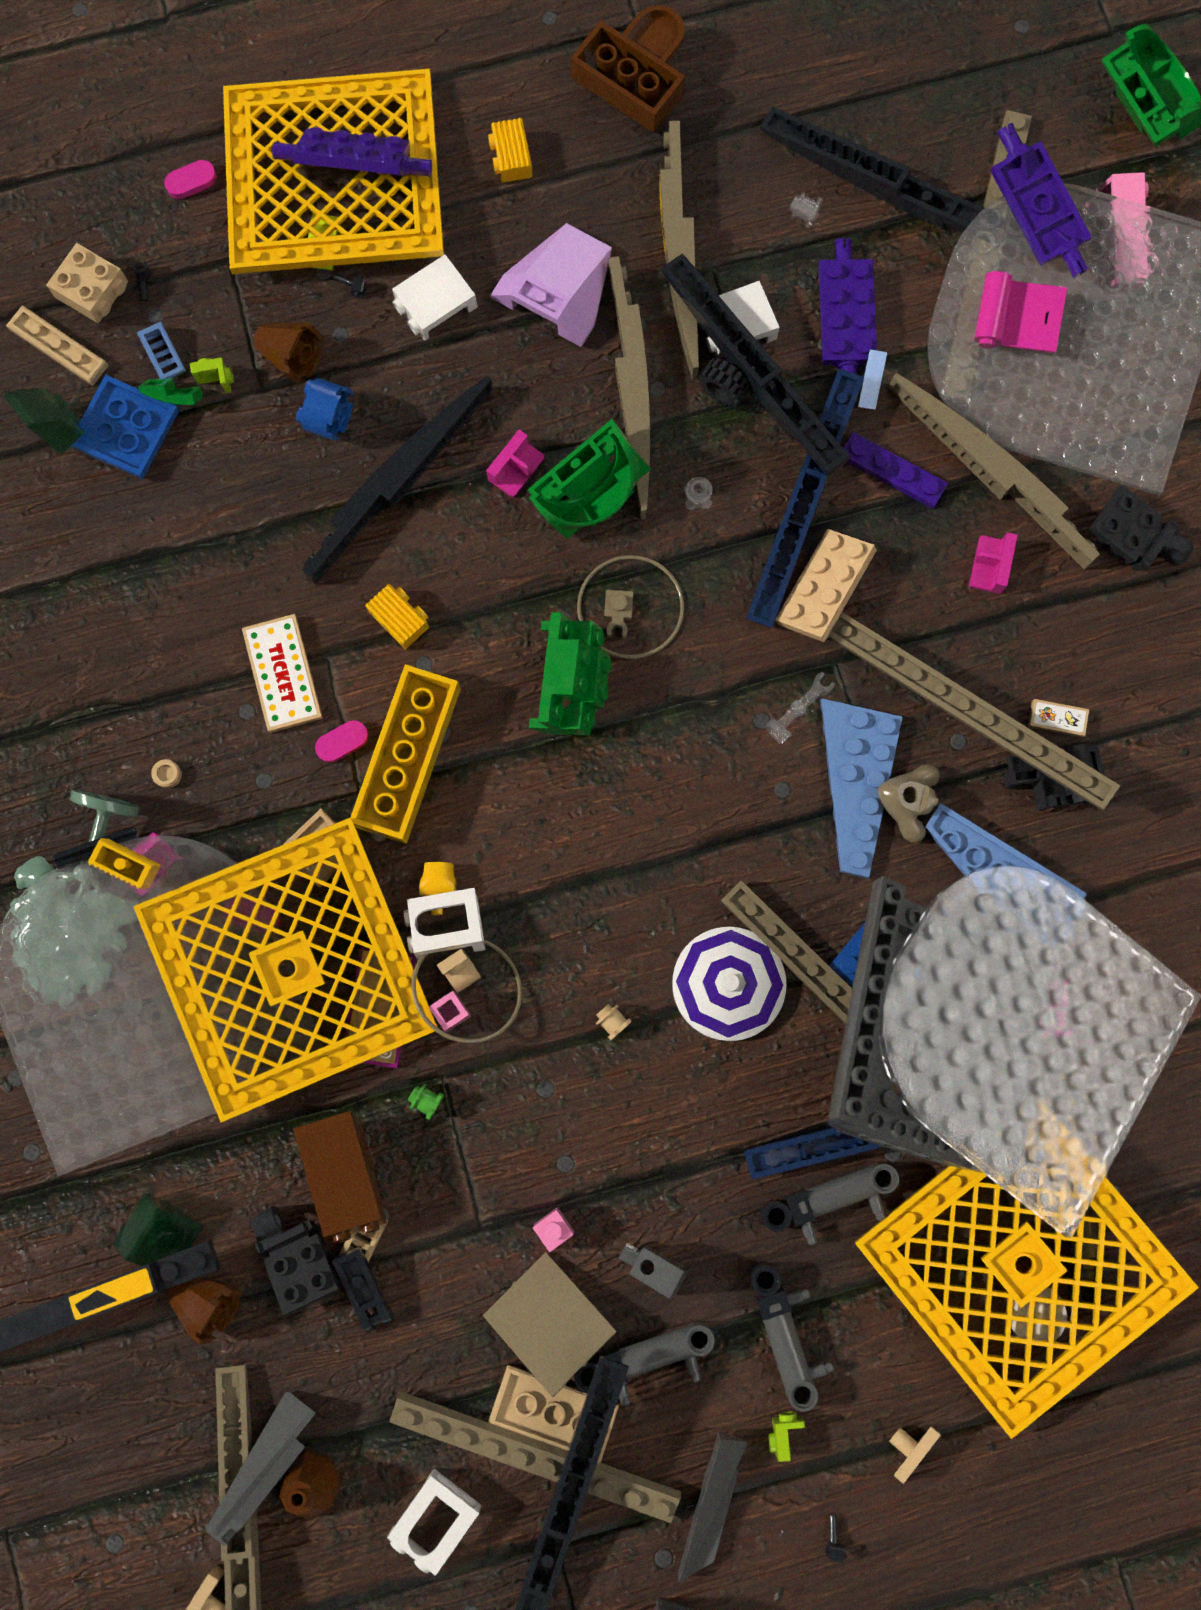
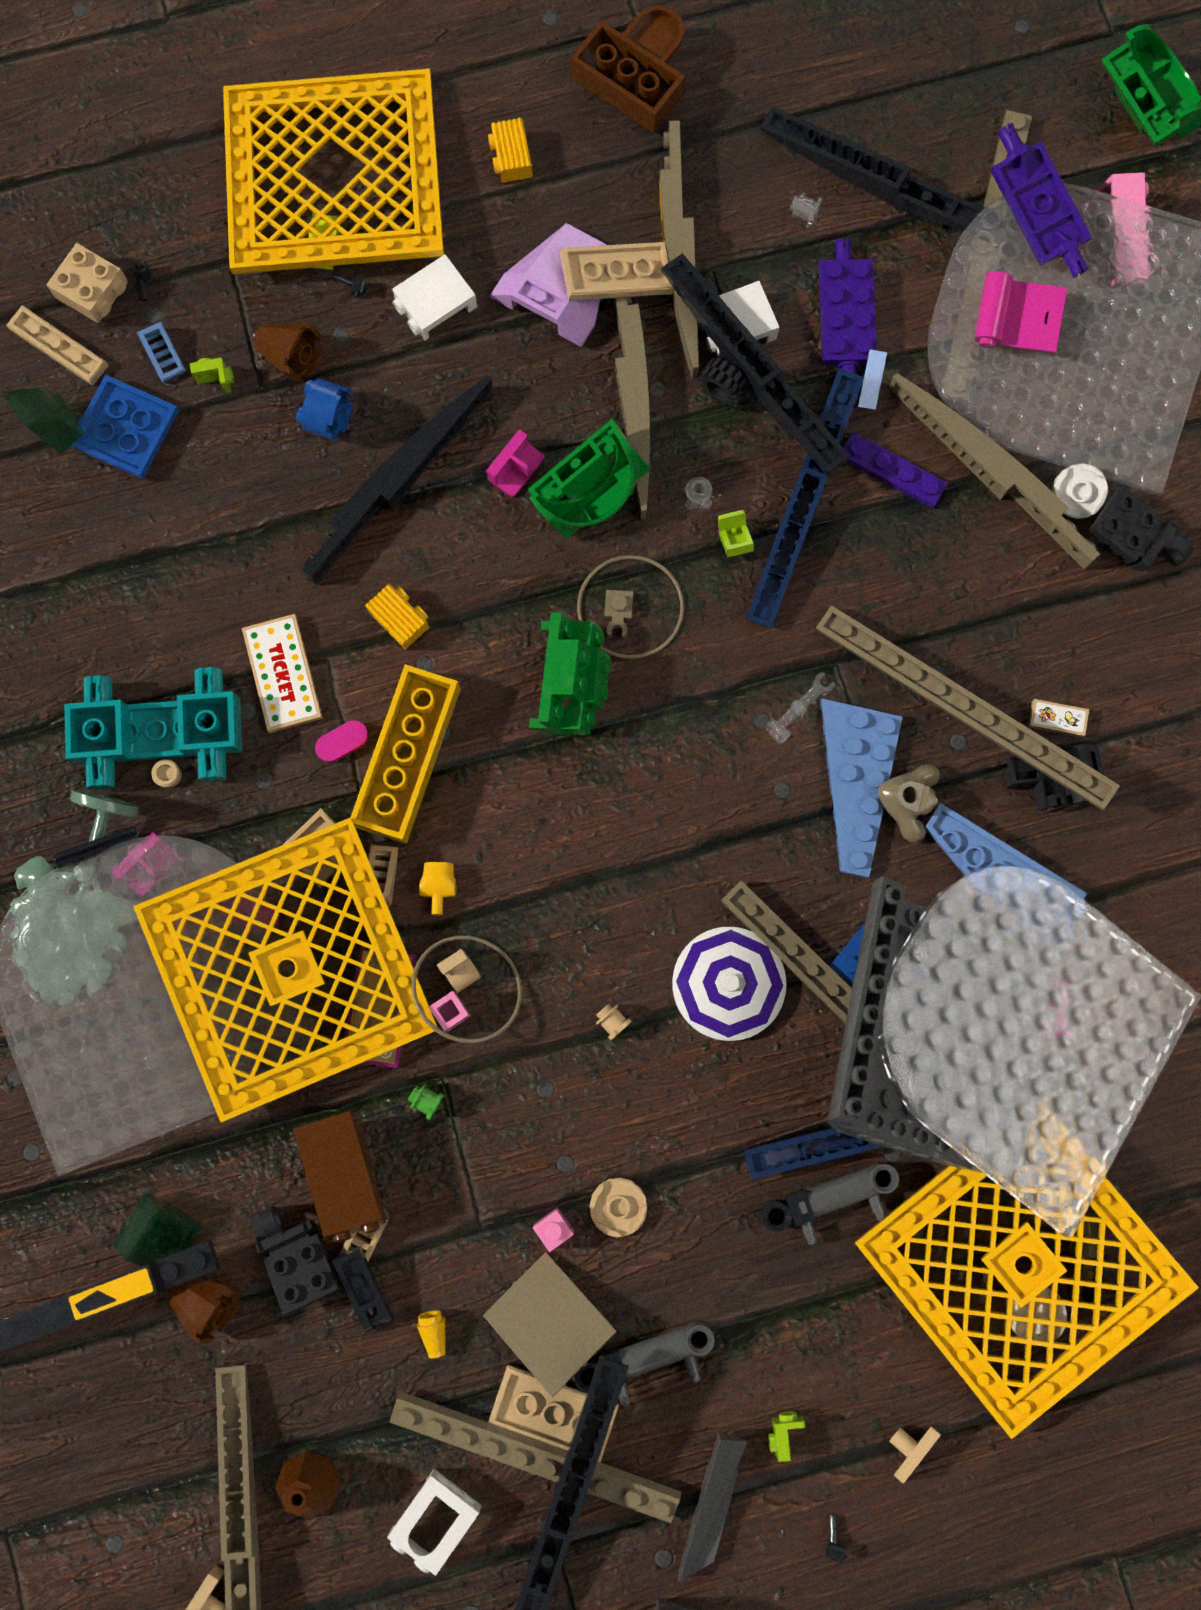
(124, 864): yellow brick -> none
(153, 729): none -> teal piece
(165, 391): green slope -> none
(190, 179): dark pink tile -> none
(262, 1468): dark grey wedge -> none
(353, 152): dark purple plate -> none
(385, 851): none -> tan slope
(423, 944): white panel -> none
(432, 1331): none -> yellow cone
(615, 271): none -> tan tile
(618, 1207): none -> tan tile
(667, 1273): dark grey torso -> none
(735, 533): none -> lime bracket
(784, 1338): dark grey piece -> none
(826, 585): tan plate -> none
(993, 563): dark pink panel -> none
(1081, 490): none -> white tile

